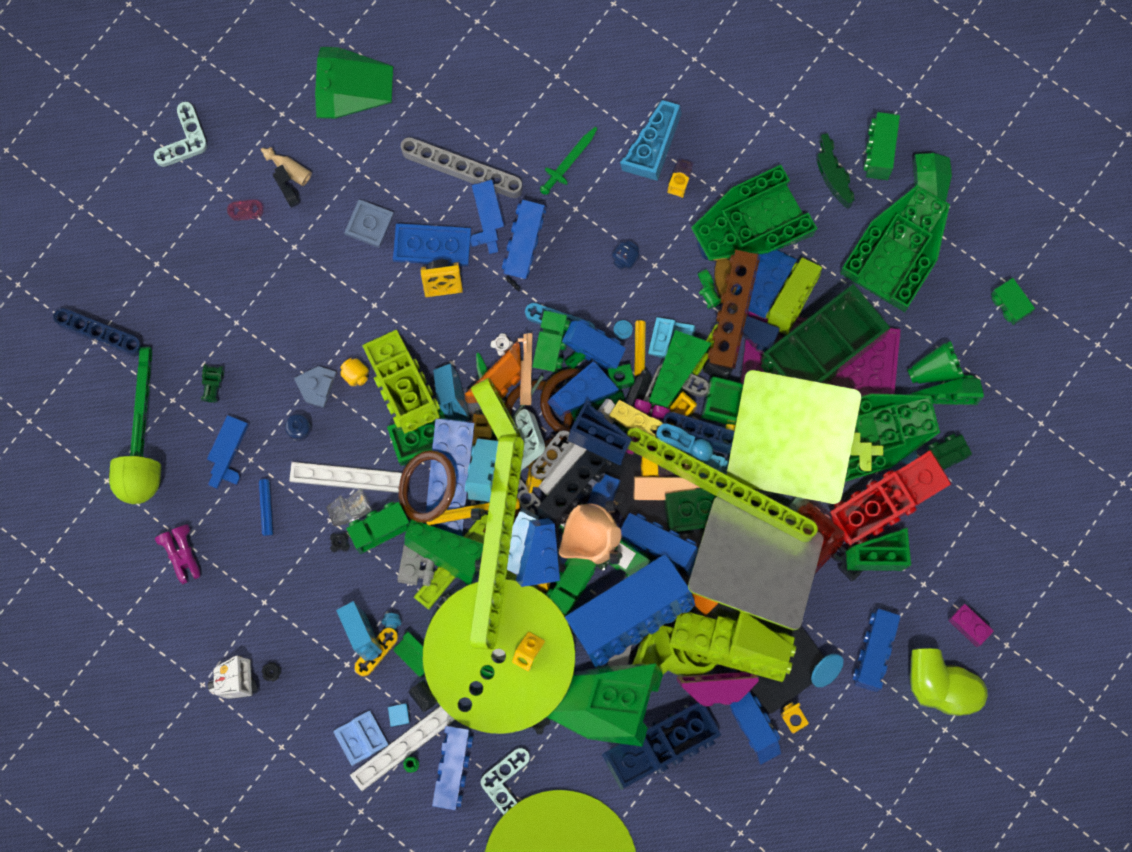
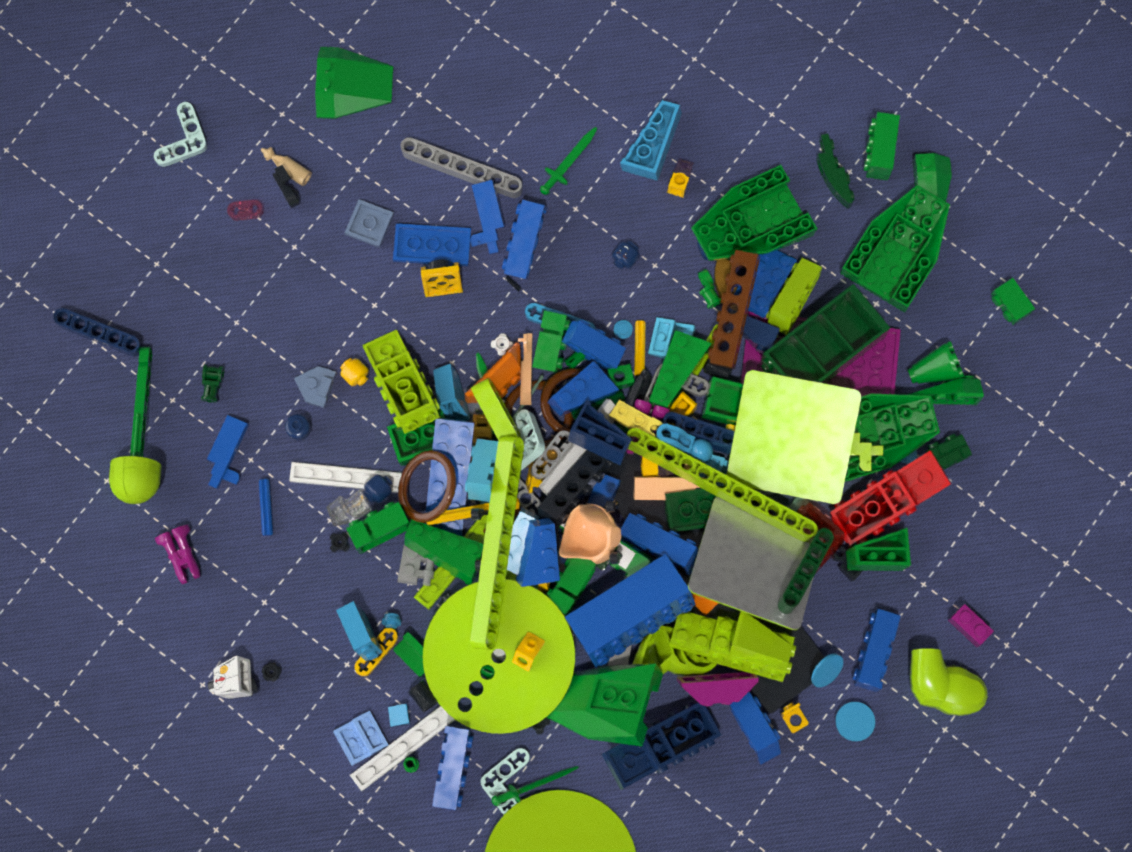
(377, 488): none -> dark blue head
(514, 793): none -> green sword
(799, 576): none -> dark green beam
(855, 721): none -> dark azure piece

